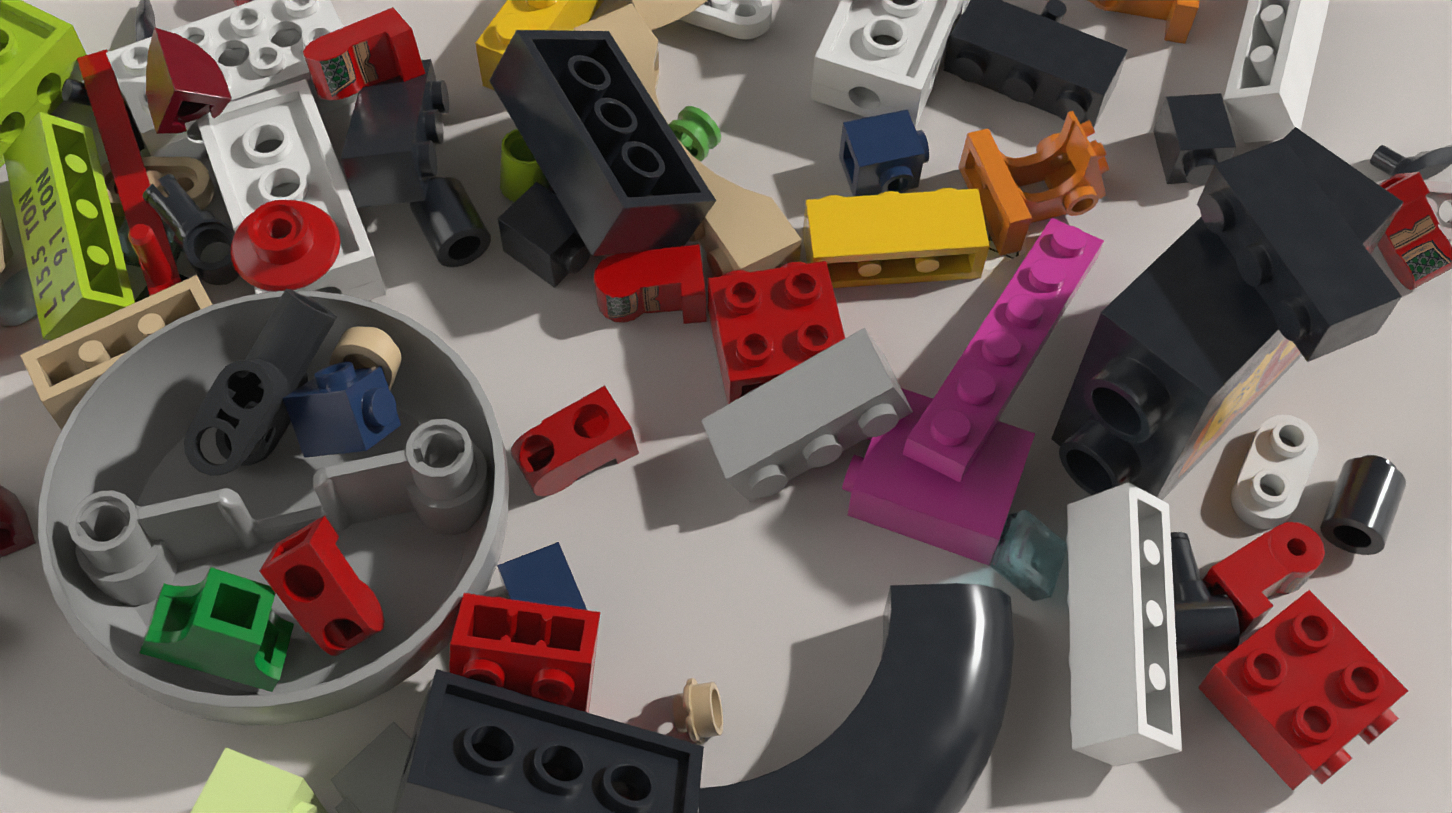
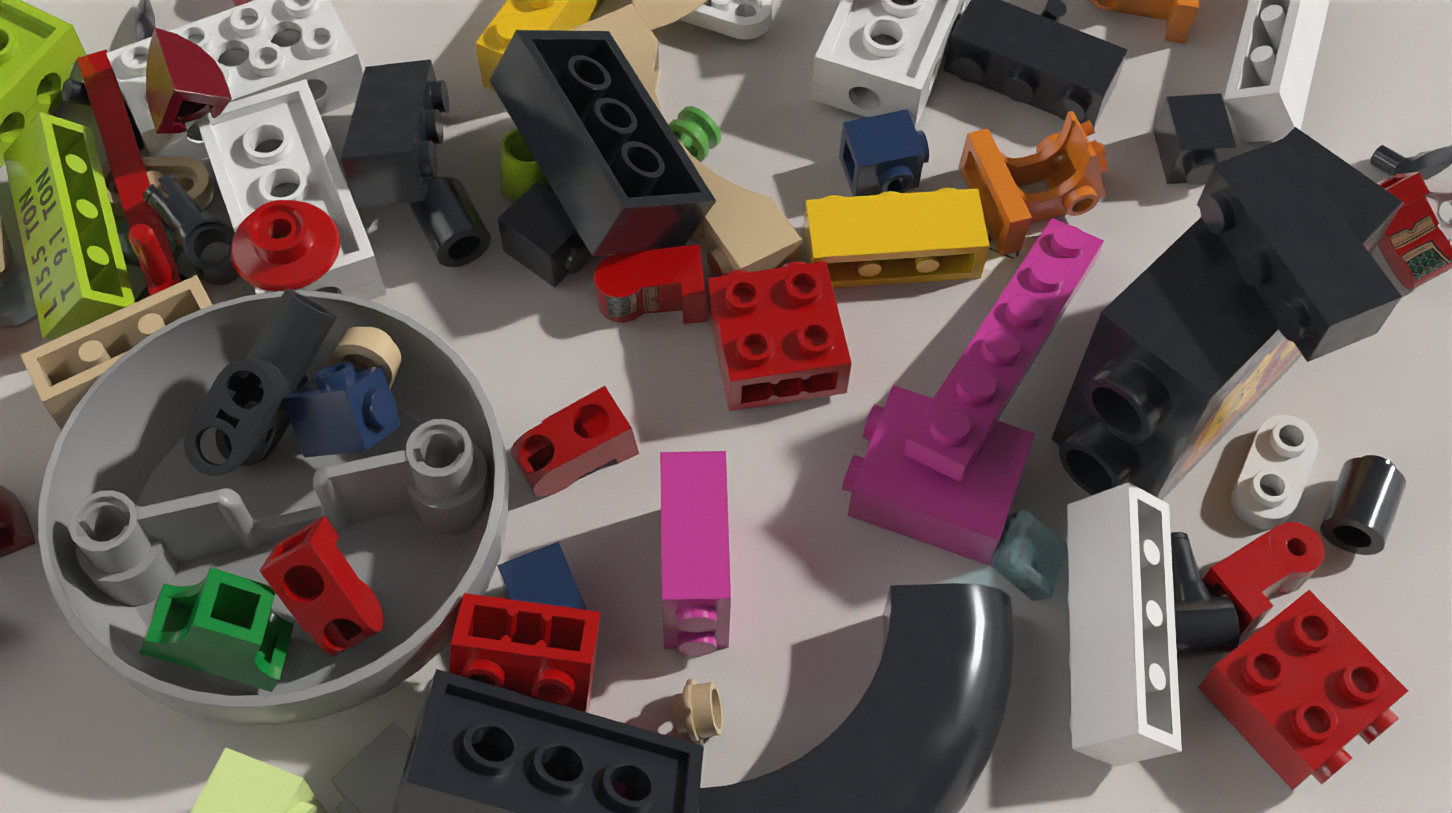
(363, 55): red leg -> none
(695, 551): none -> dark pink brick
(806, 416): light grey brick -> none

